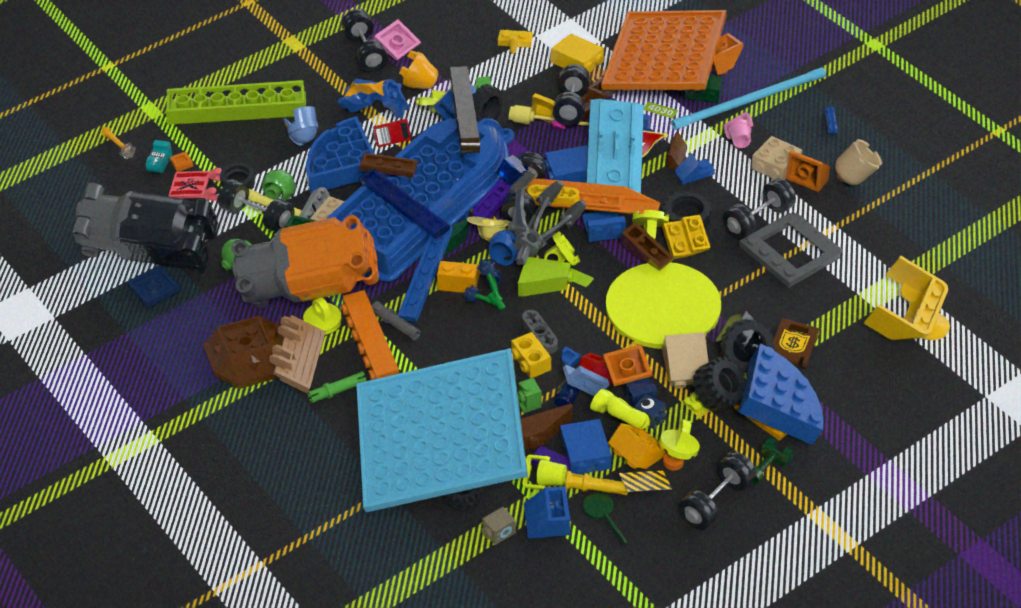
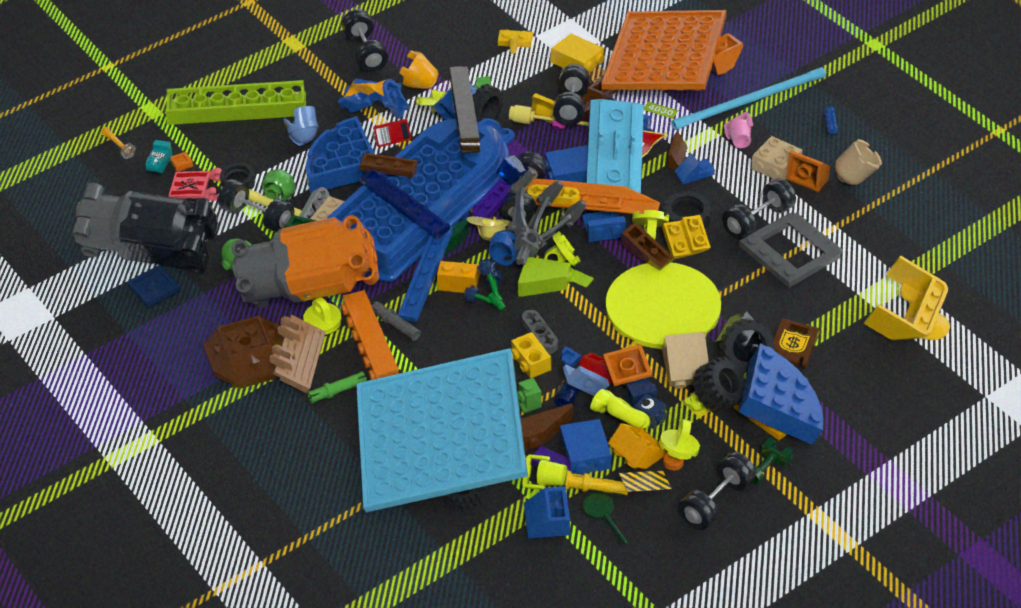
(397, 40): bright pink slope -> none
(498, 526): dark tan brick -> none
(710, 94): dark green brick -> none

